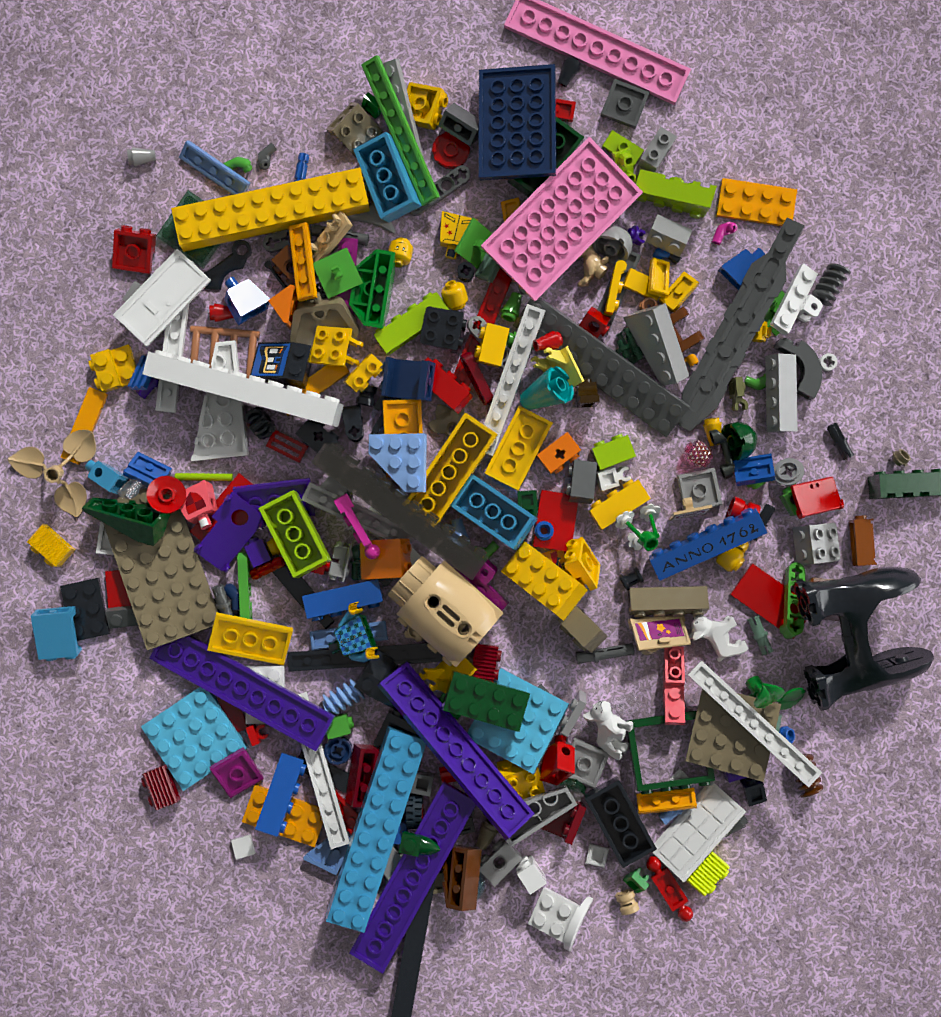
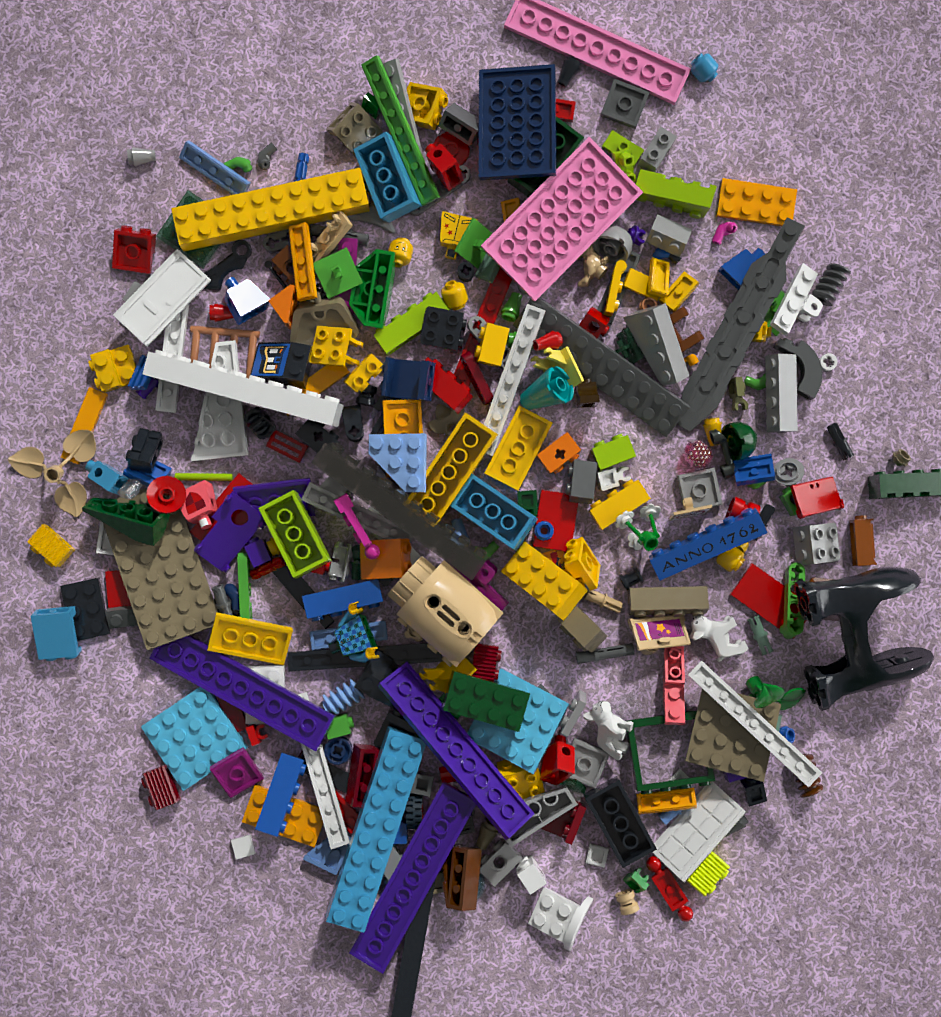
(144, 450): none -> black brick
(417, 845): dark green plate -> none
(442, 161): none -> red torso
(603, 600): none -> tan axle
(704, 67): none -> dark azure head

